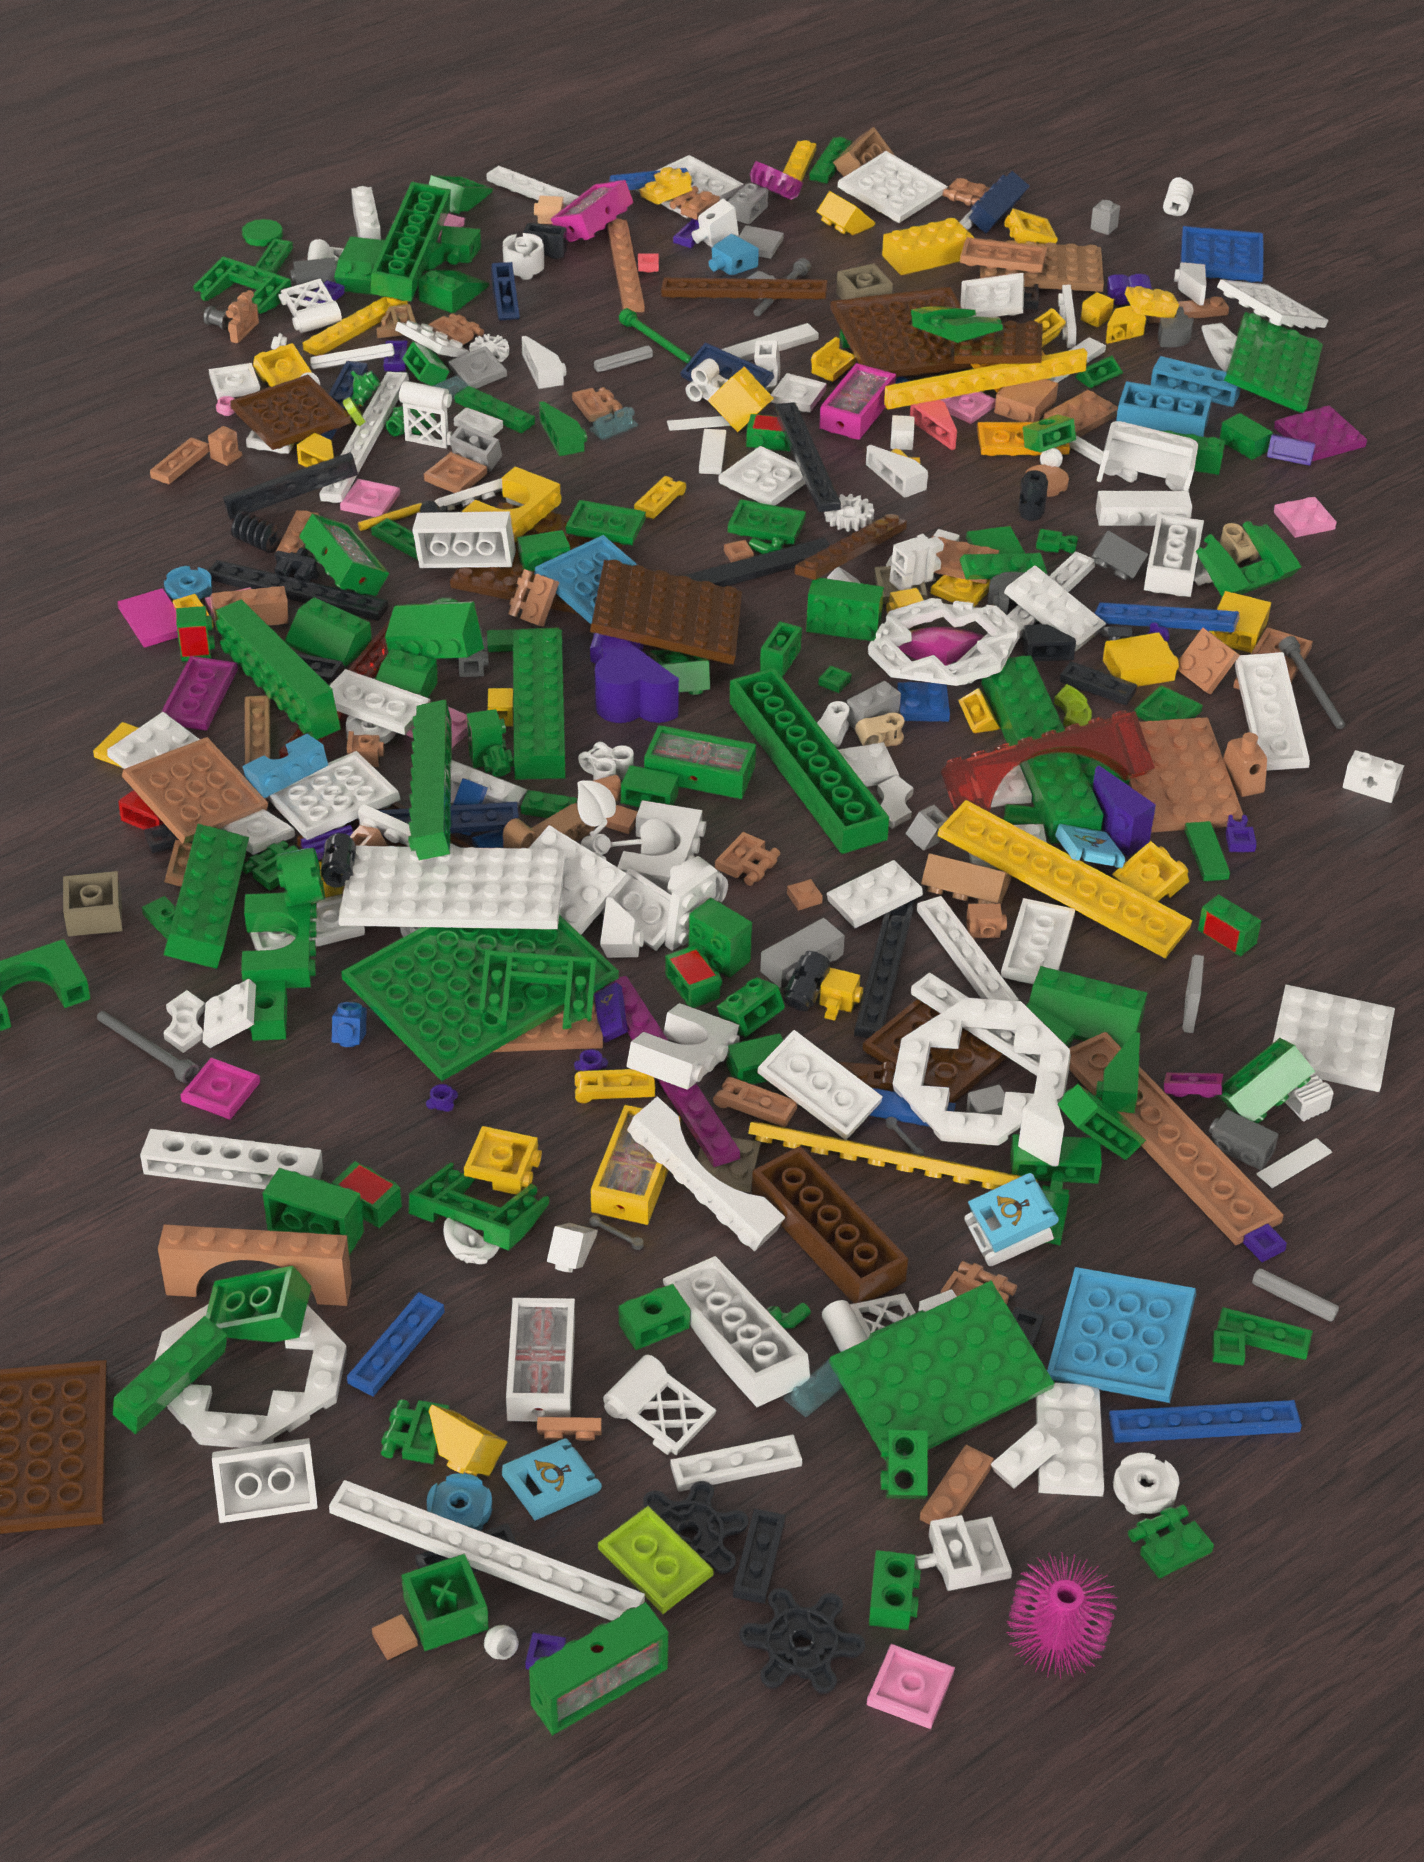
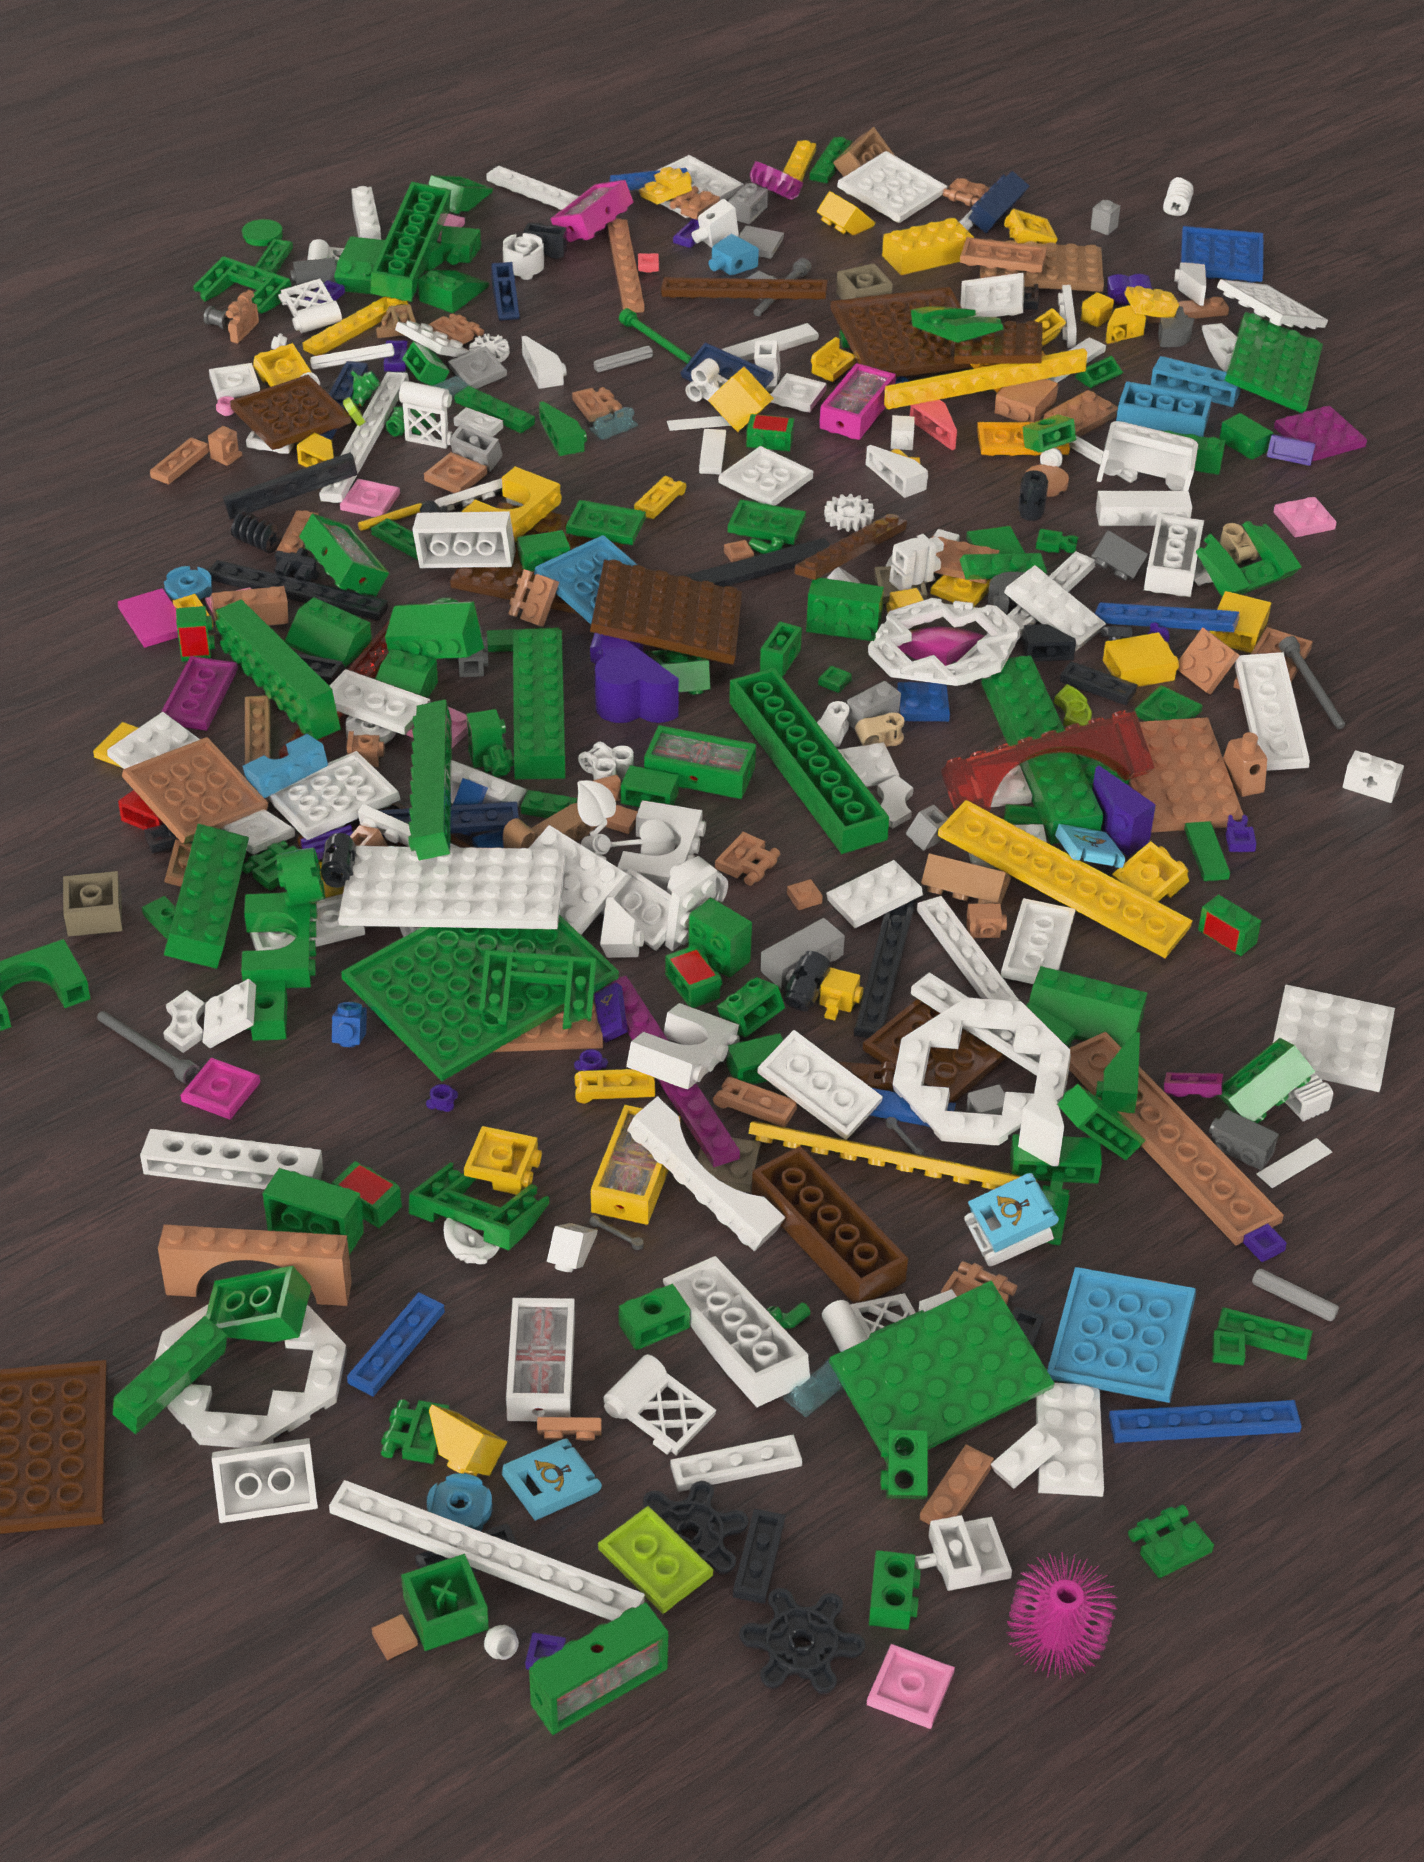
(503, 702): yellow brick -> none
(547, 208): light nougat brick -> none
(807, 457): black tile -> none
(969, 406): bright pink tile -> none
(978, 712): yellow slope -> none
(1140, 1498): white plate -> none
(1193, 993): light grey tile -> none

